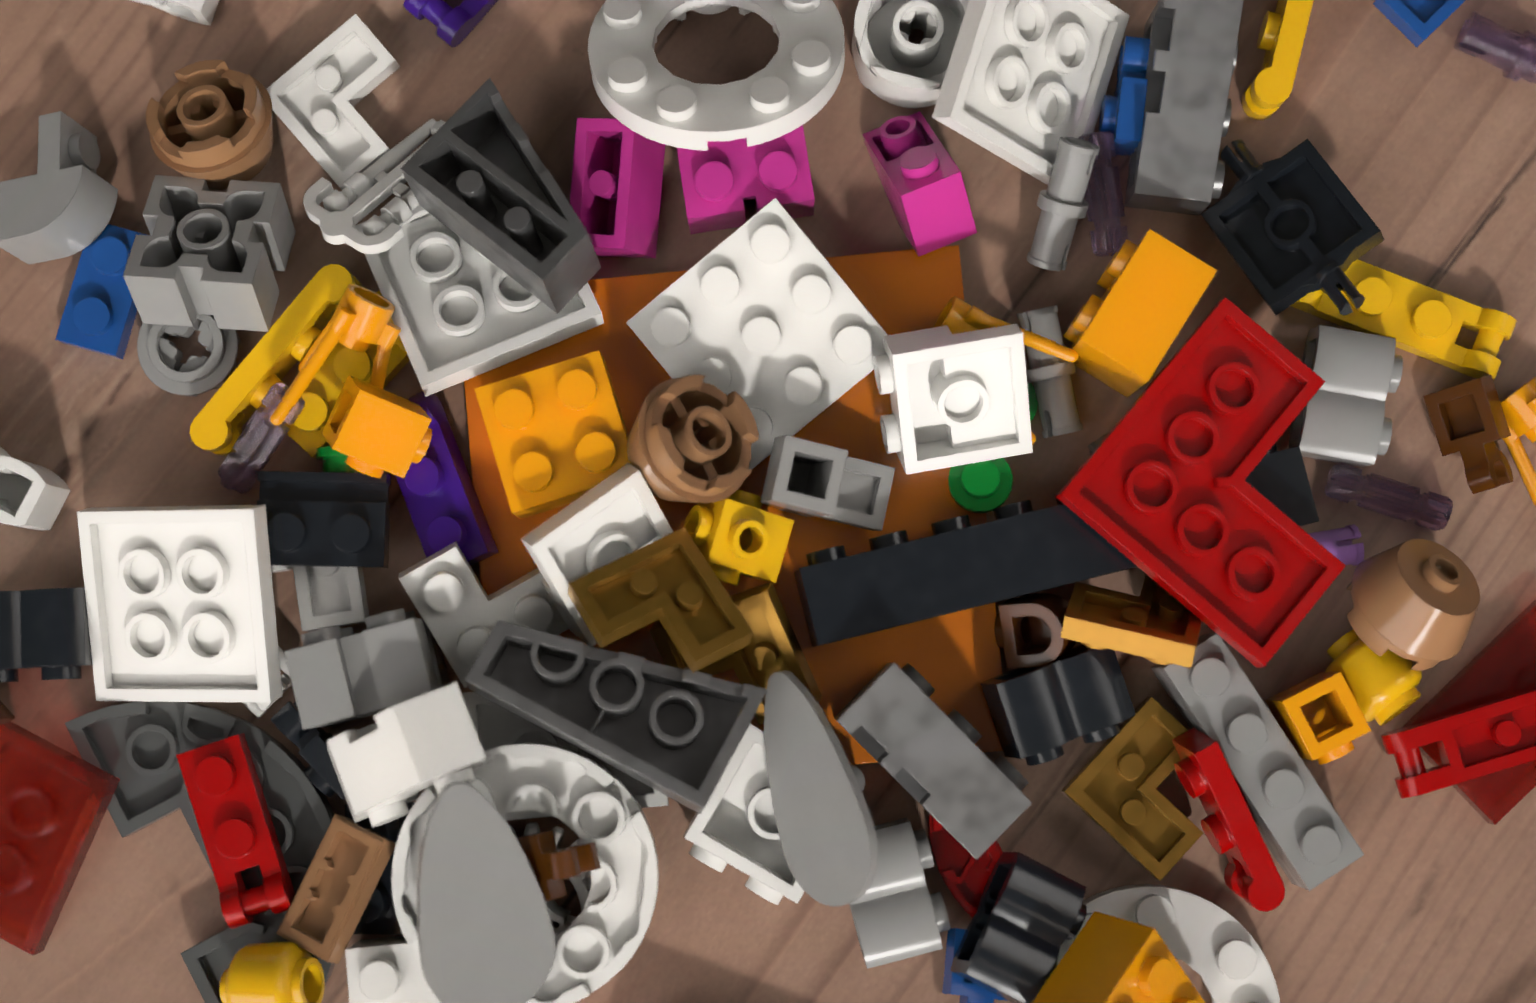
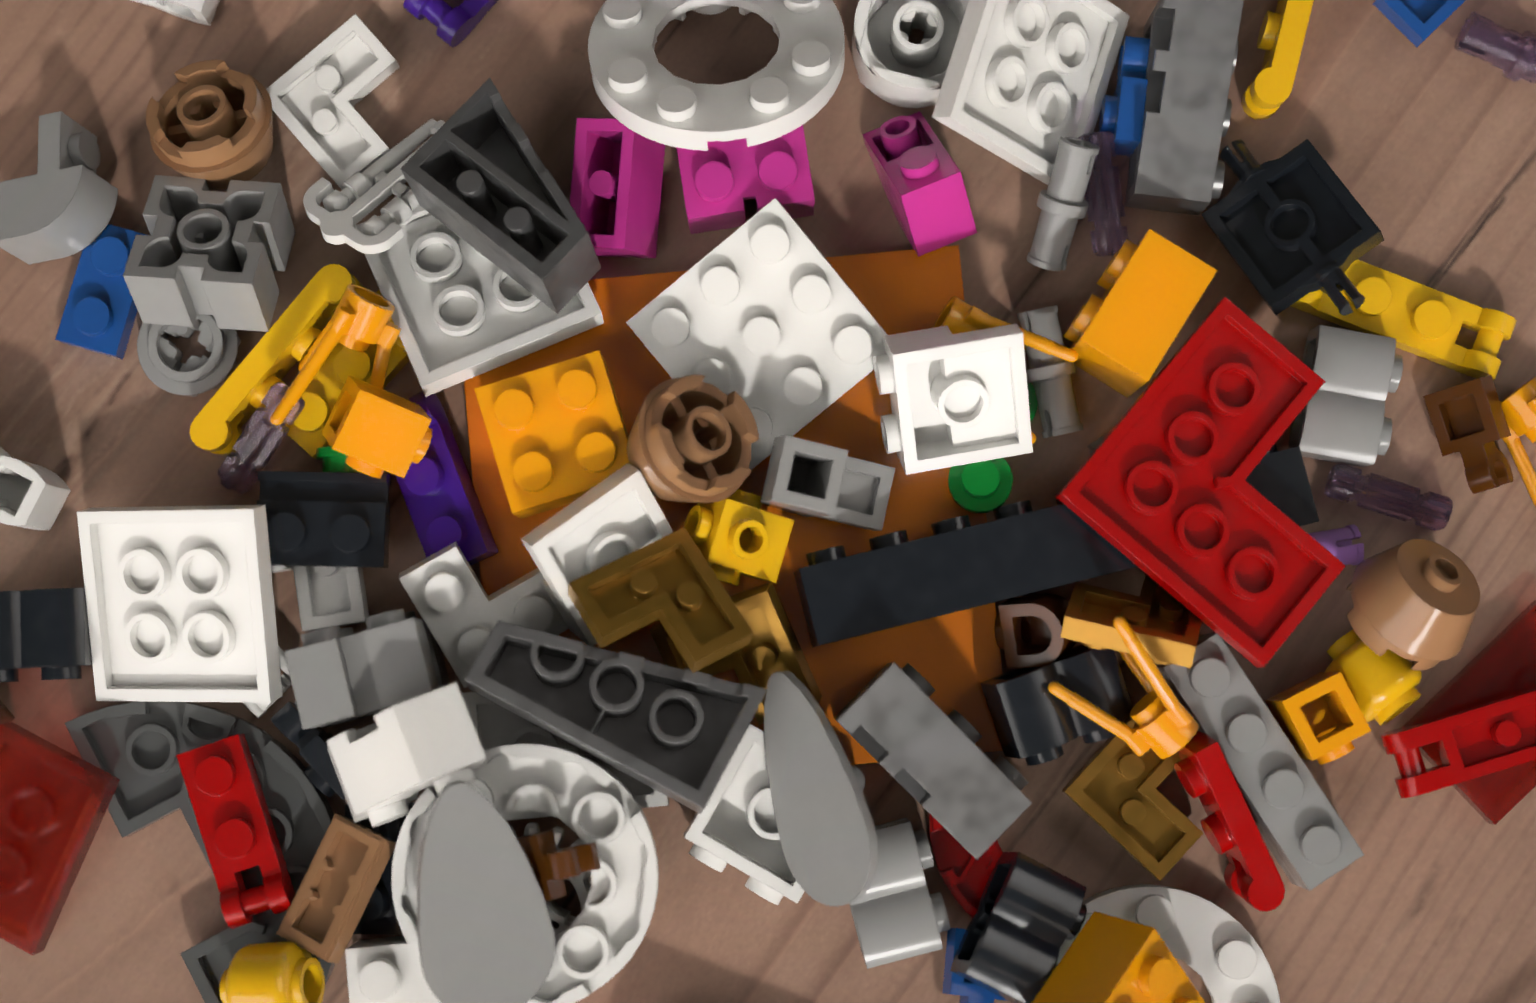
(1158, 717): none -> light orange plant

